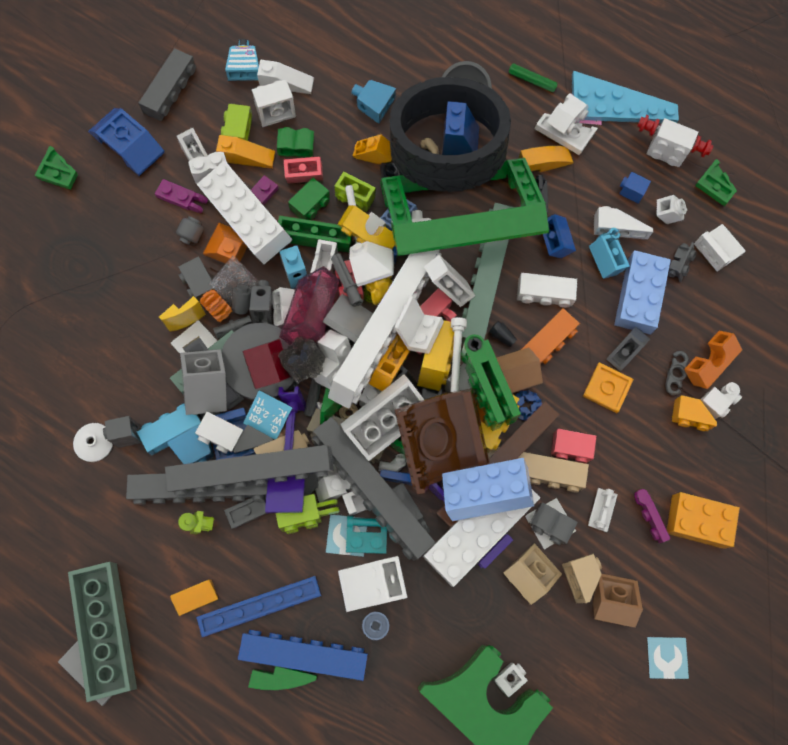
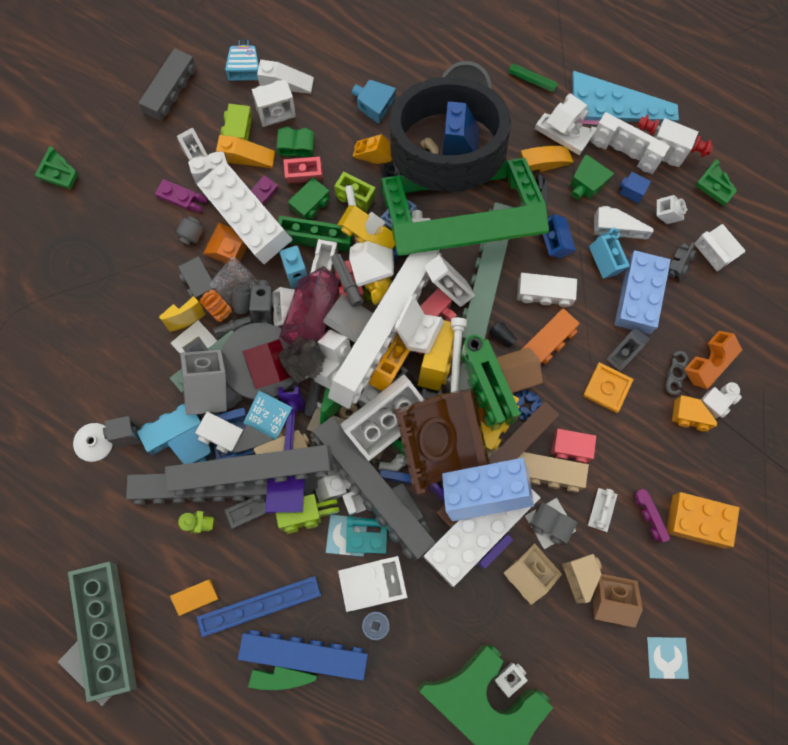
(127, 140): blue slope -> none
(589, 178): none -> green torso
(630, 141): none -> white piece

